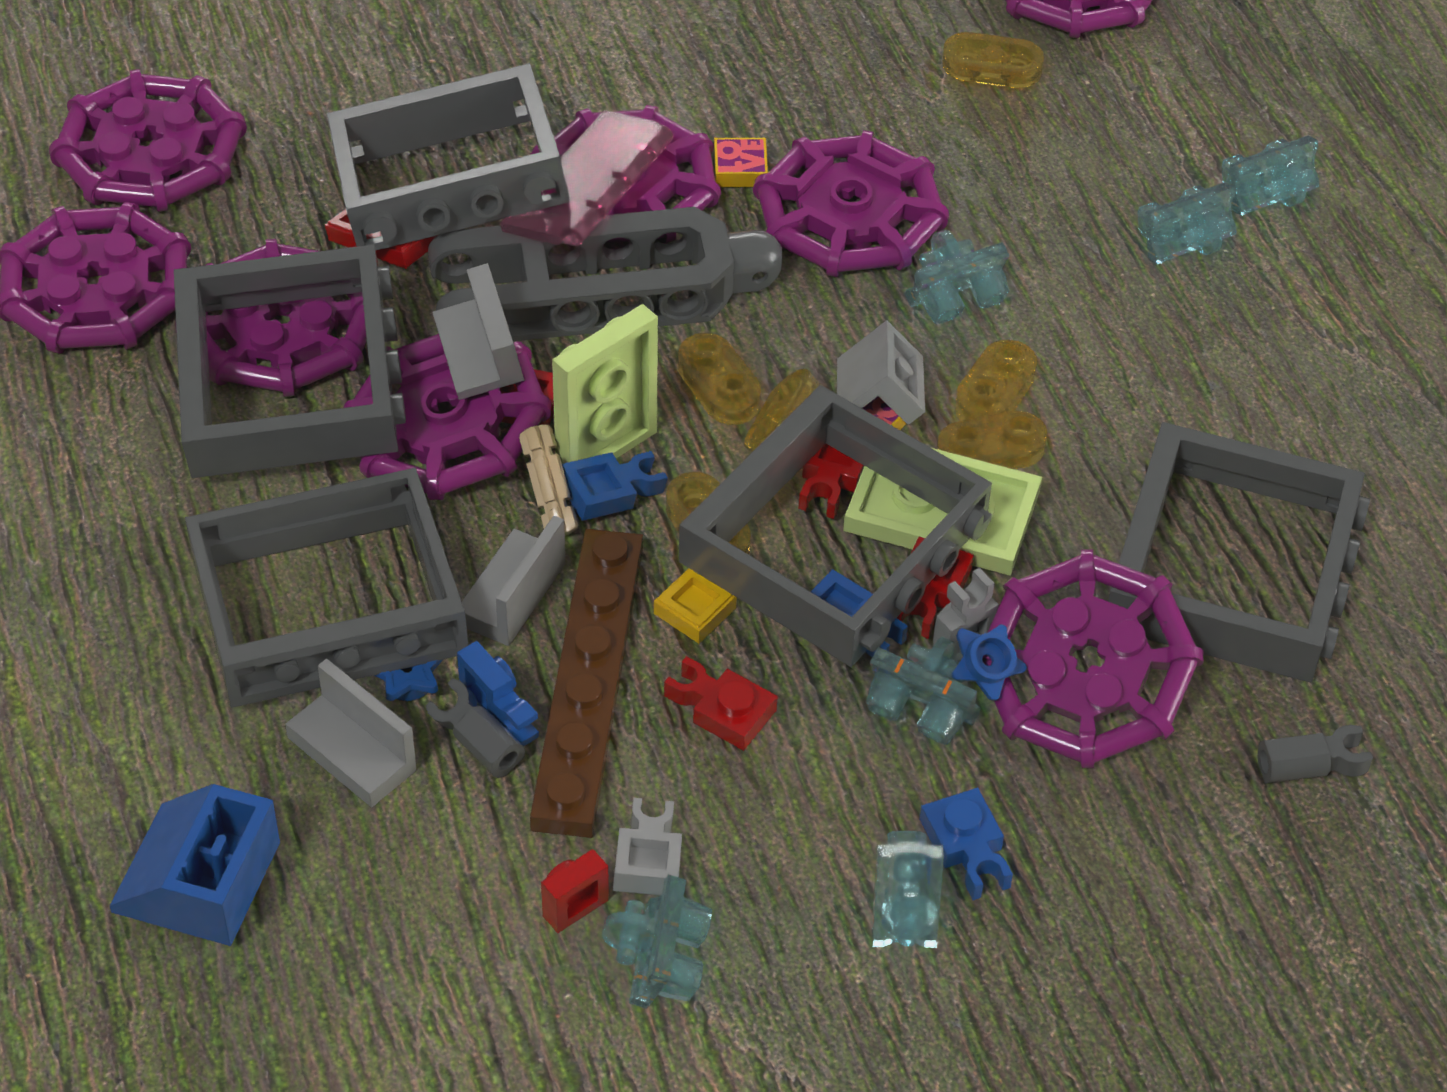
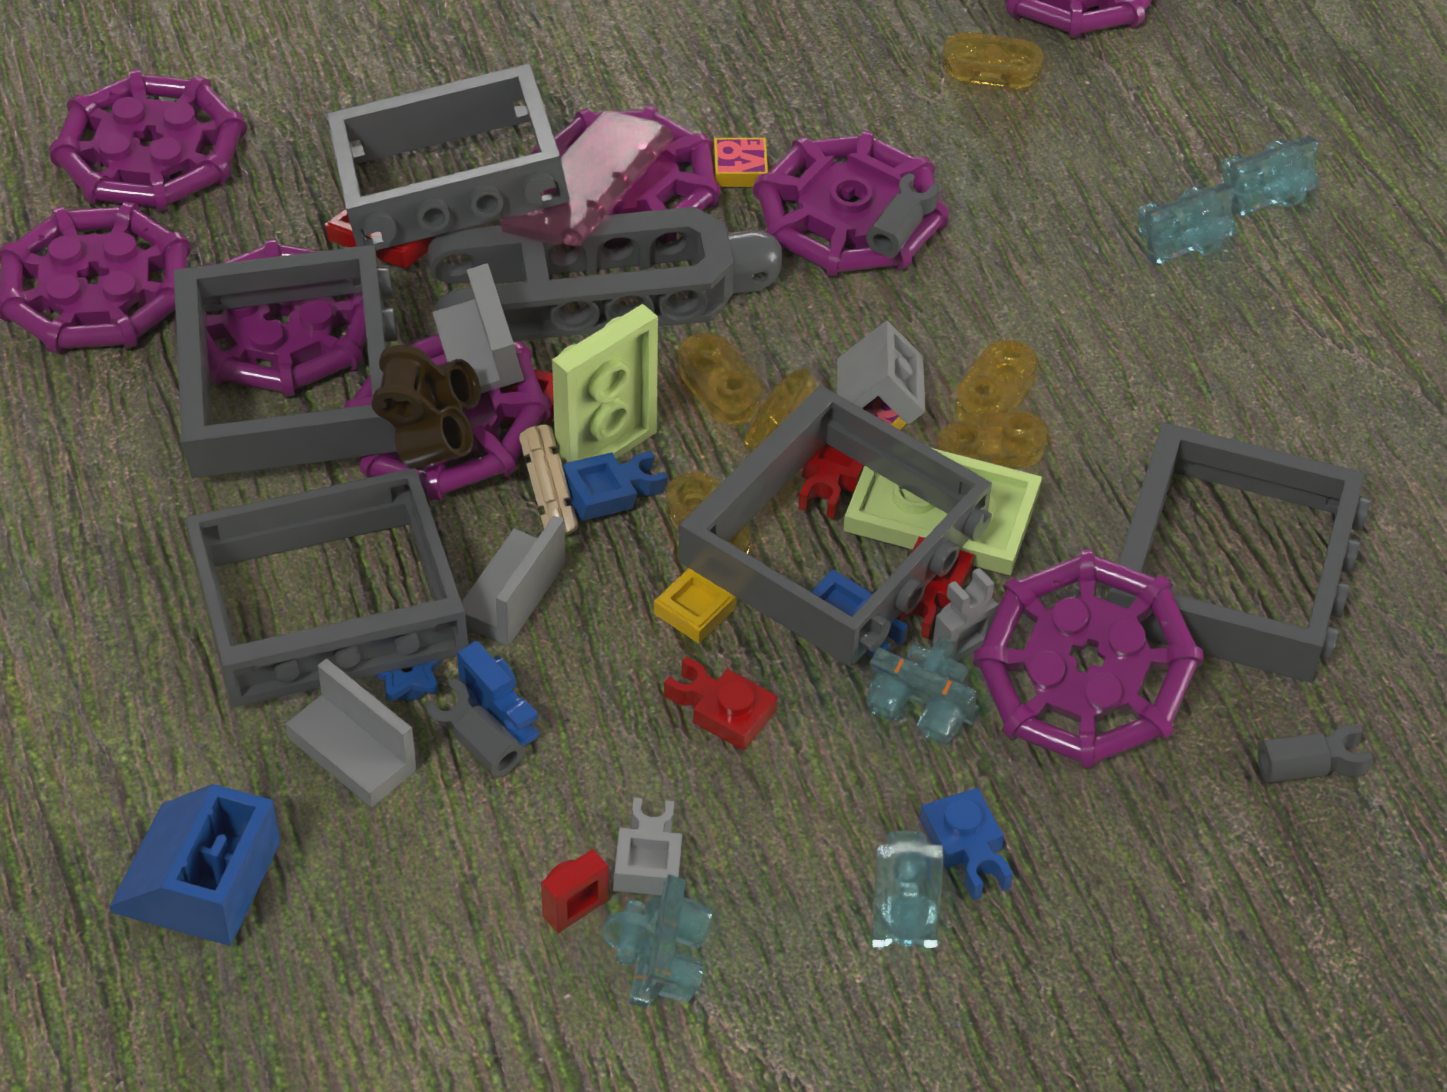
(426, 405): none -> dark brown piece
(587, 685): reddish brown plate -> none
(901, 217): none -> dark grey bar
(956, 267): clear light blue hips -> none
(998, 648): blue plate -> none

